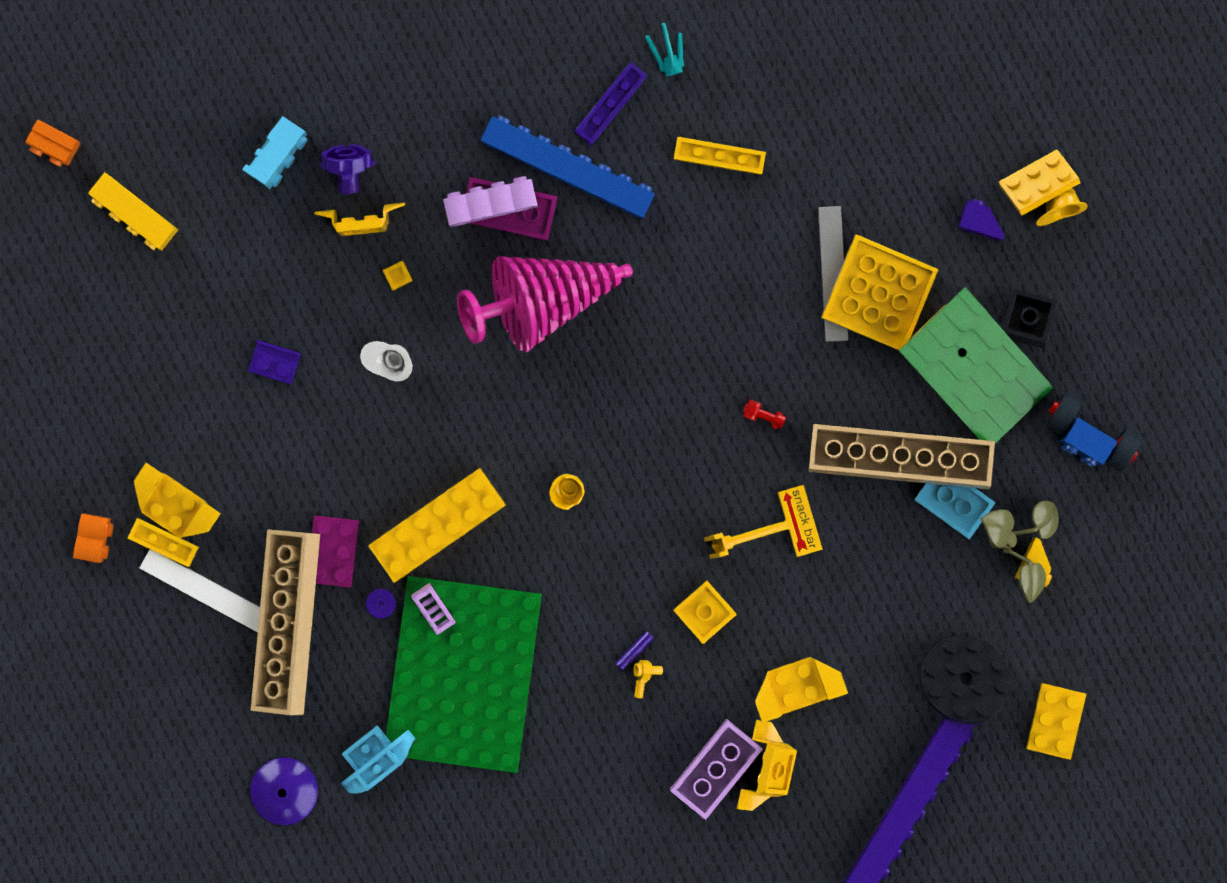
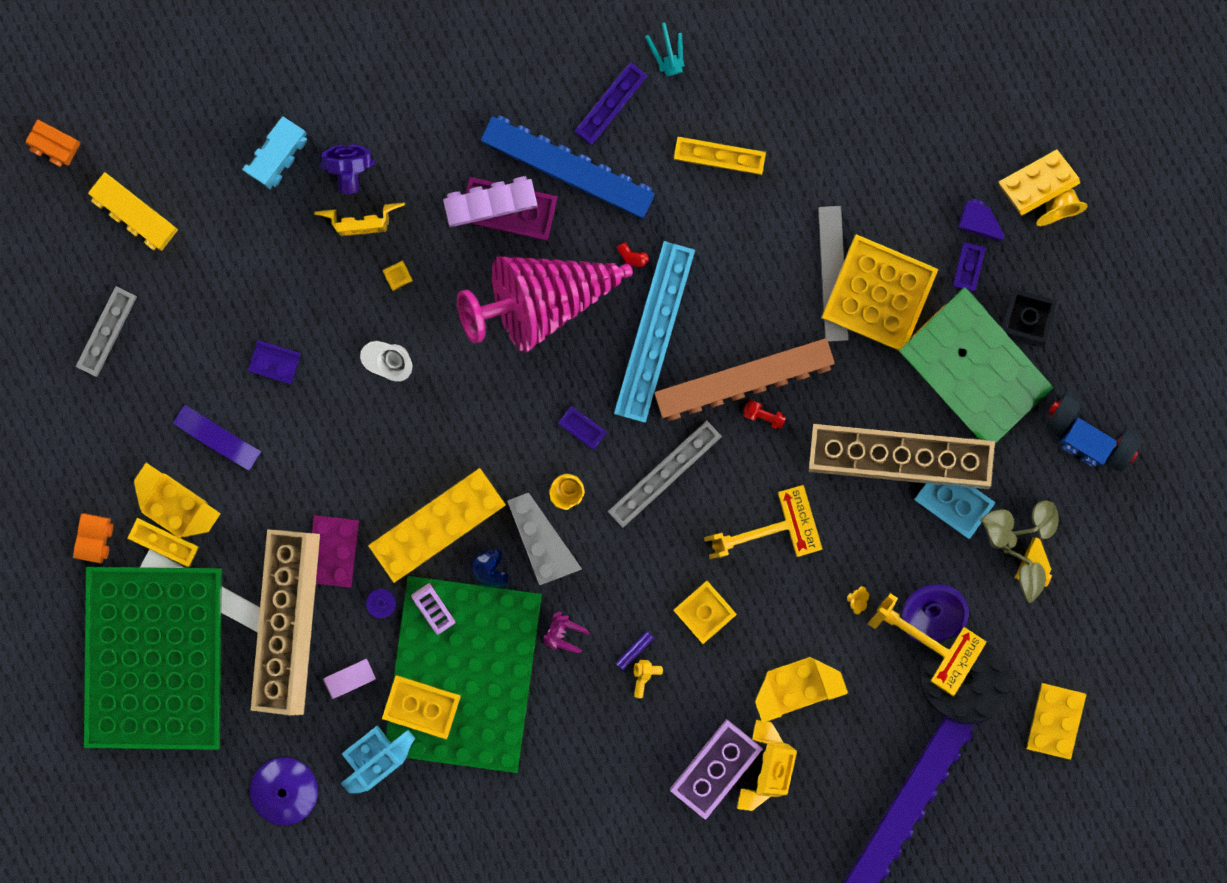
(106, 331): none -> light grey plate
(153, 658): none -> green plate
(216, 437): none -> dark purple slope
(349, 679): none -> lavender slope
(421, 707): none -> yellow plate
(485, 569): none -> clear blue helmet
(543, 544): none -> light grey wedge
(555, 632): none -> magenta piece
(582, 427): none -> dark purple tile
(632, 258): none -> red arm
(654, 331): none -> medium azure plate
(664, 474): none -> light grey tile
(744, 378): none -> nougat brick
(858, 600): none -> yellow plant
(944, 619): none -> dark purple dish
(956, 660): none -> yellow piece
(969, 267): none -> dark purple plate

